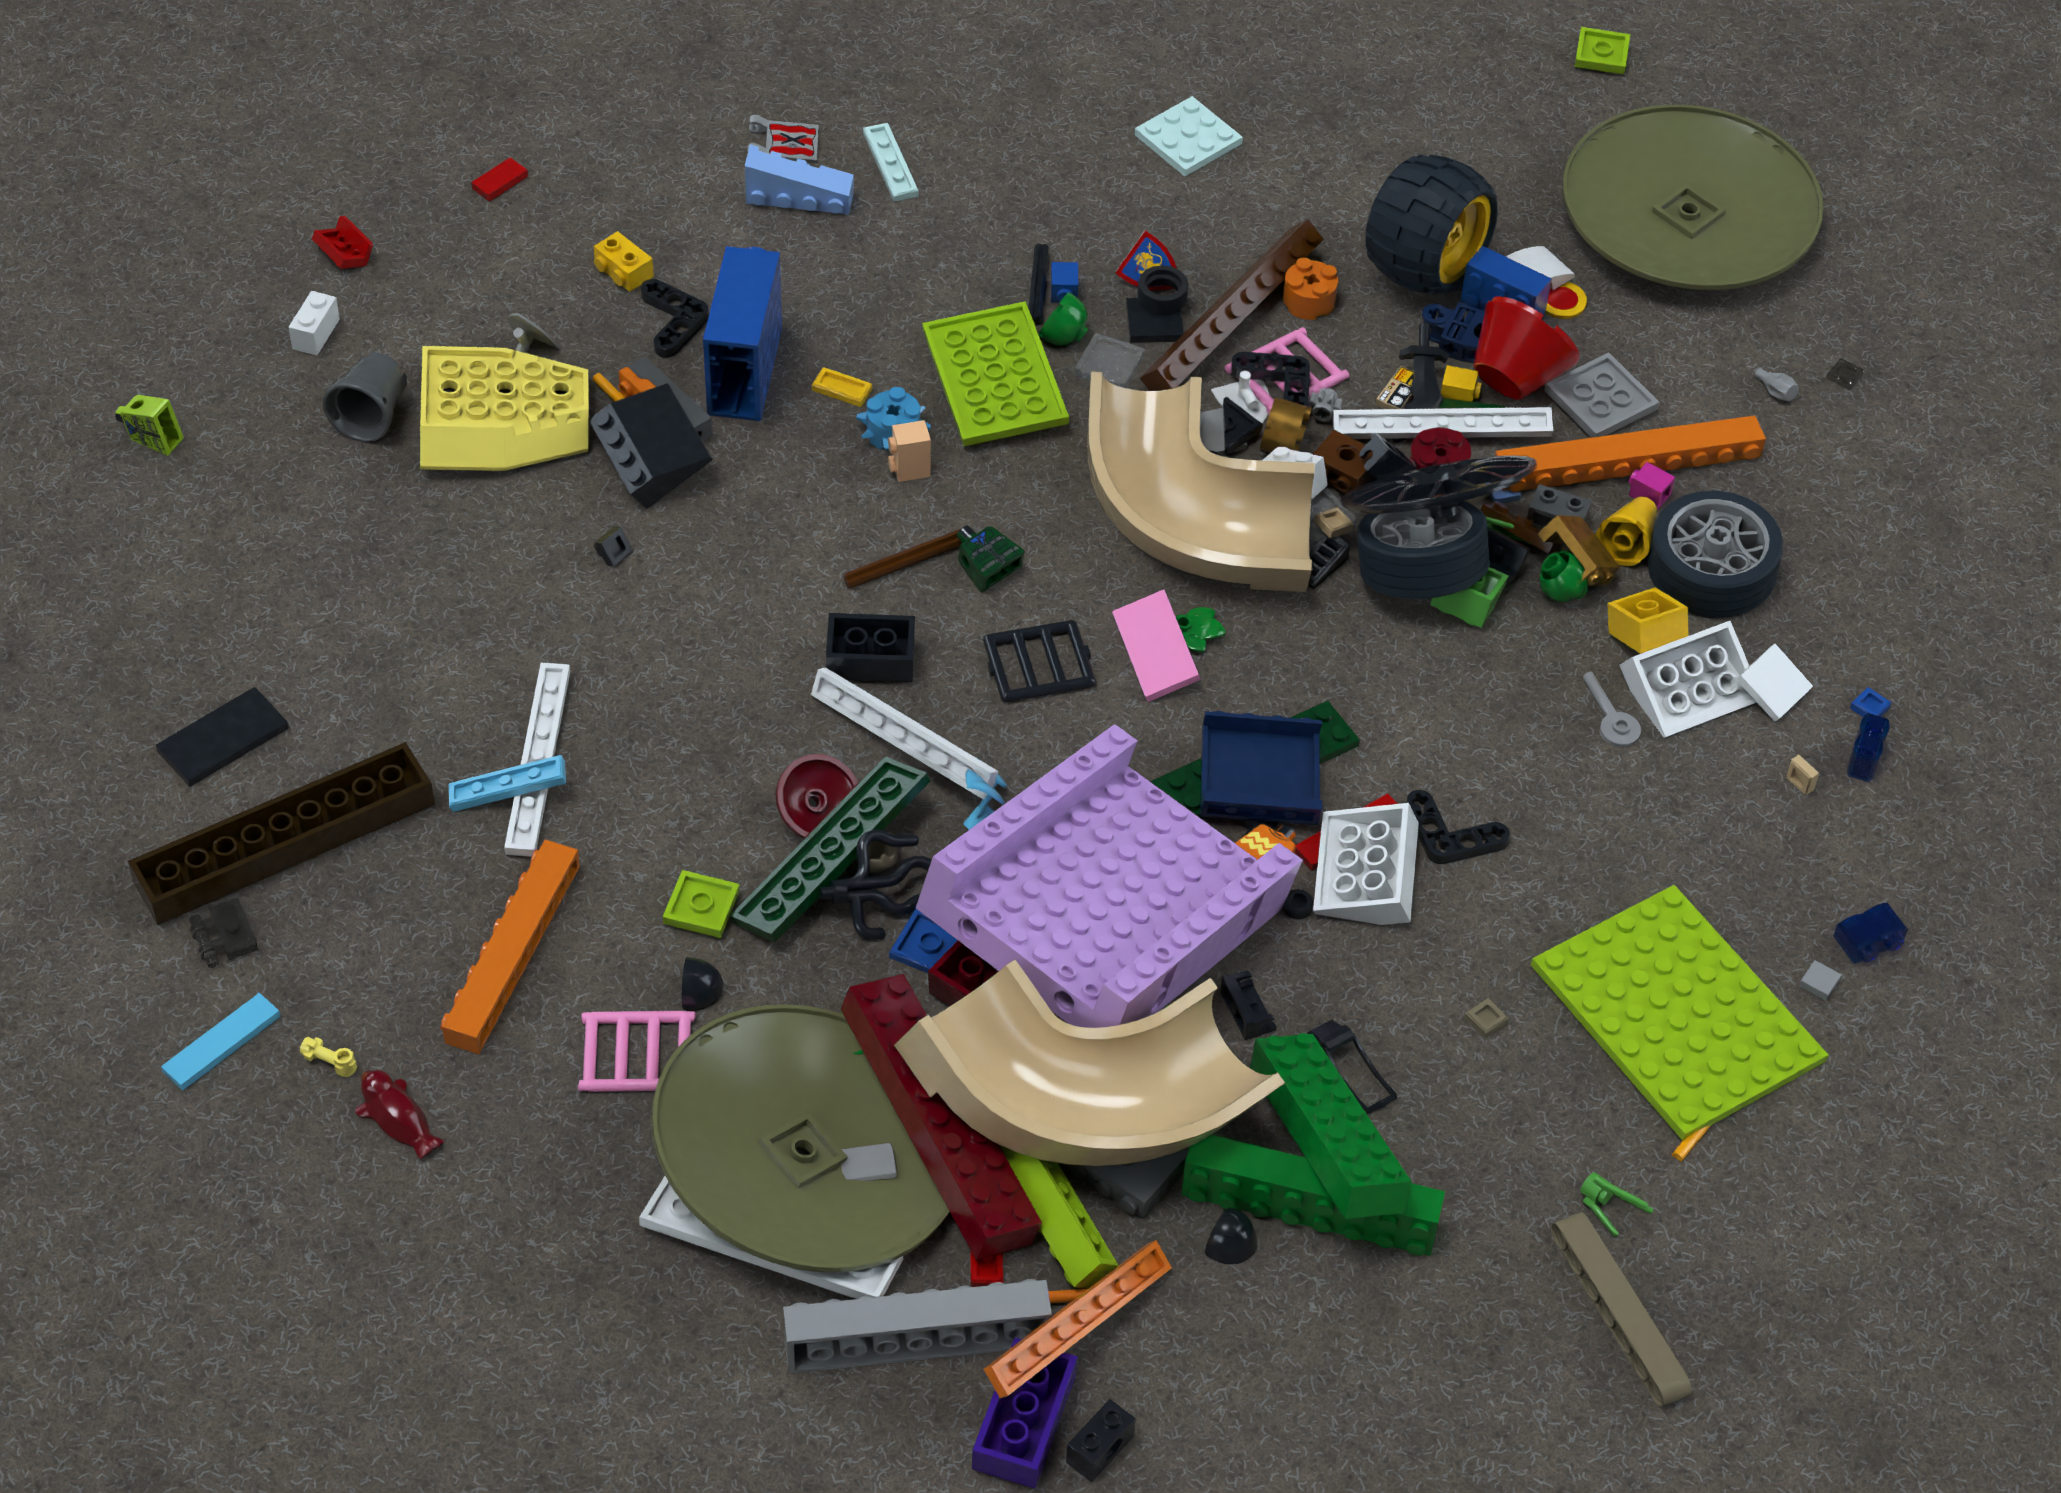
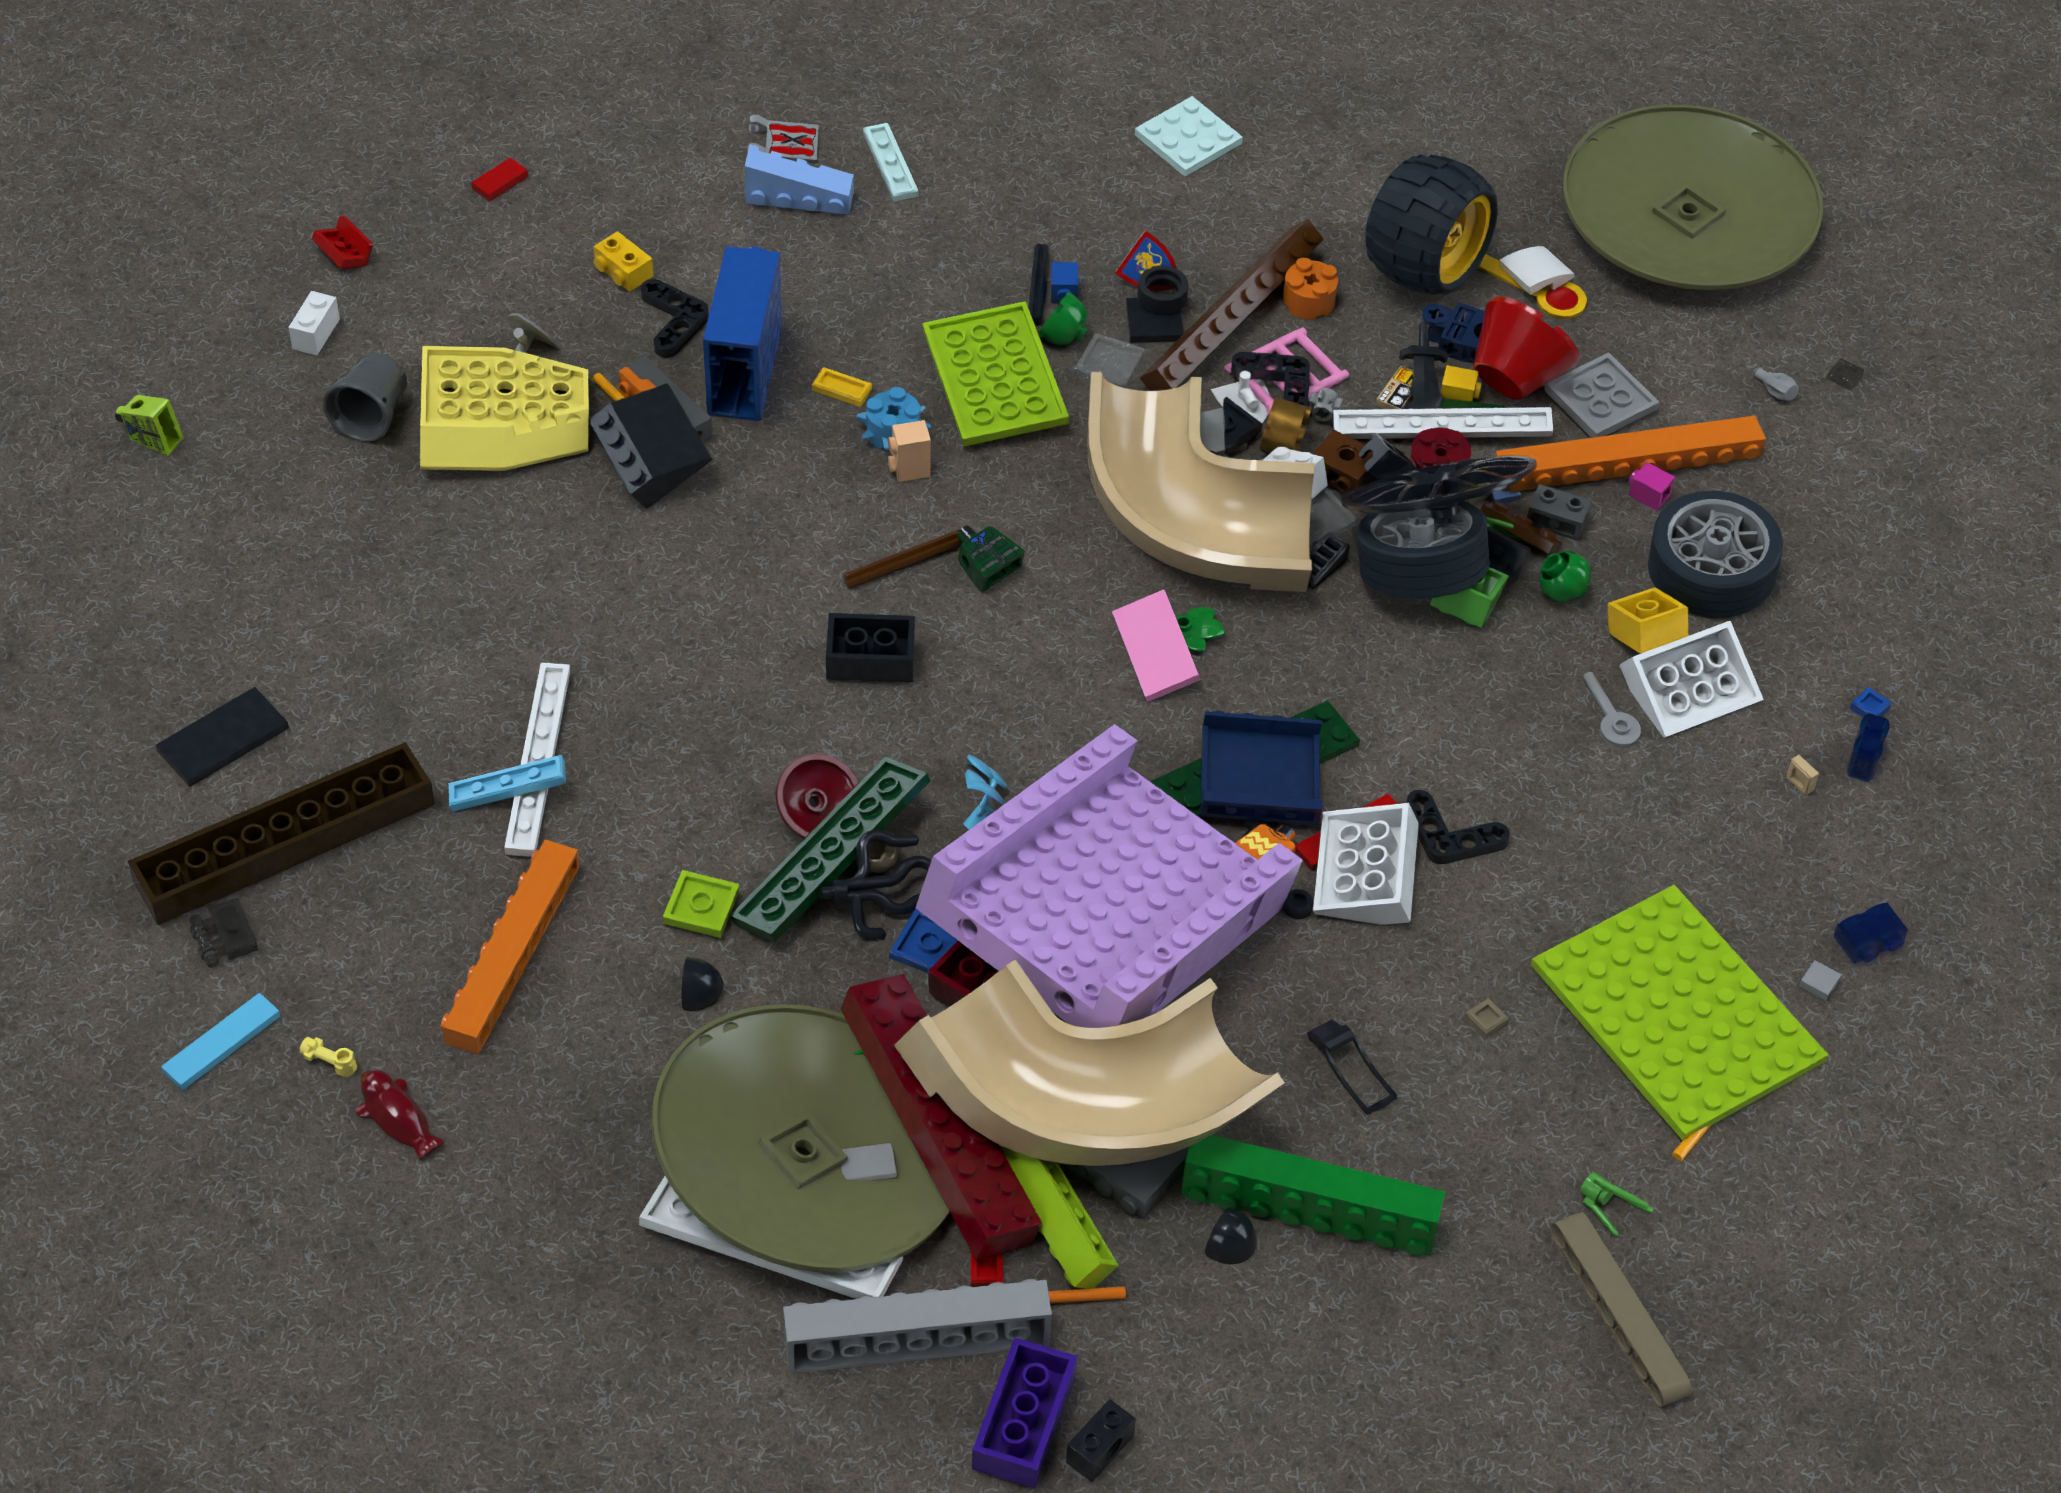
(613, 546): black tile -> none
(623, 1019): bright pink bar -> none
(900, 730): white plate -> none
(1045, 633): black bar -> none
(1077, 1319): orange plate -> none
(1246, 1005): black hinge -> none
(1332, 1127): green brick -> none
(1333, 522): tan tile -> none
(1495, 275): blue brick -> none
(1585, 545): pearl gold panel -> none
(1602, 50): lime plate -> none
(1629, 531): yellow cone -> none
(1774, 682): white tile -> none

